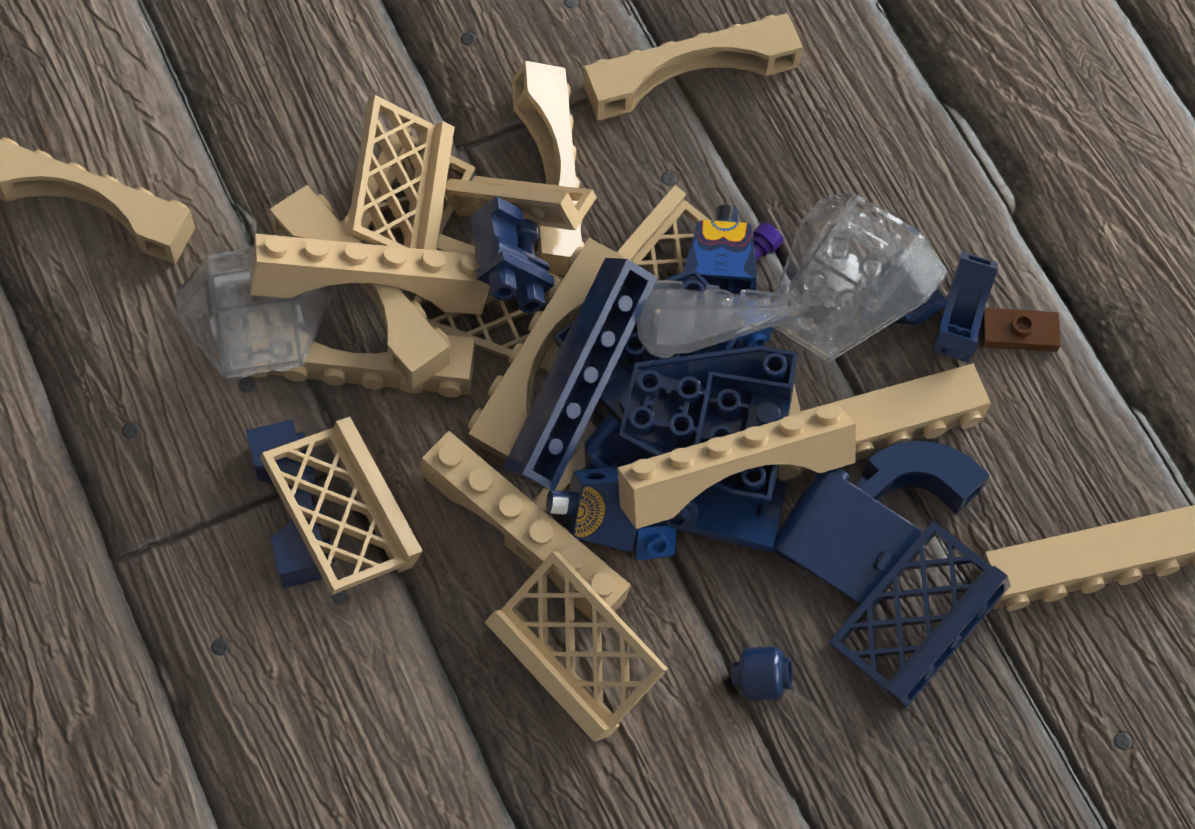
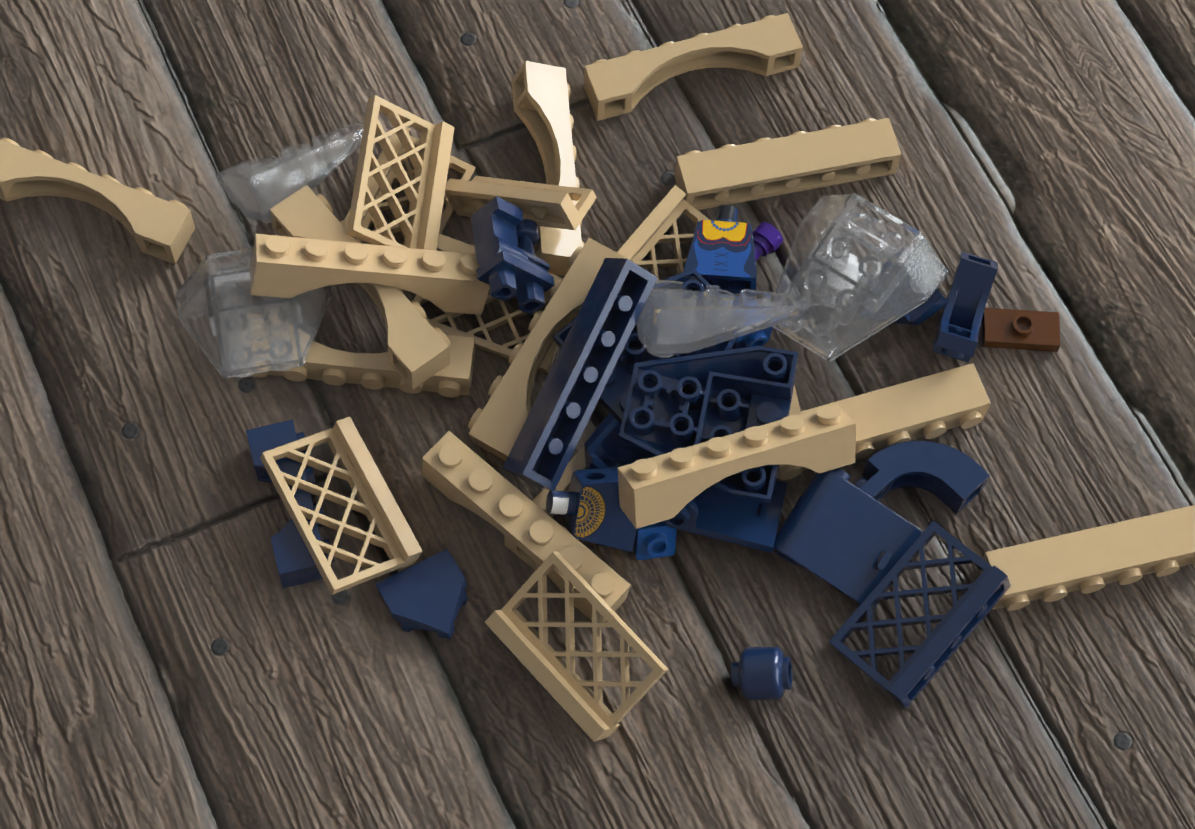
(264, 183): none -> clear wedge
(426, 595): none -> dark blue slope
(788, 163): none -> tan brick

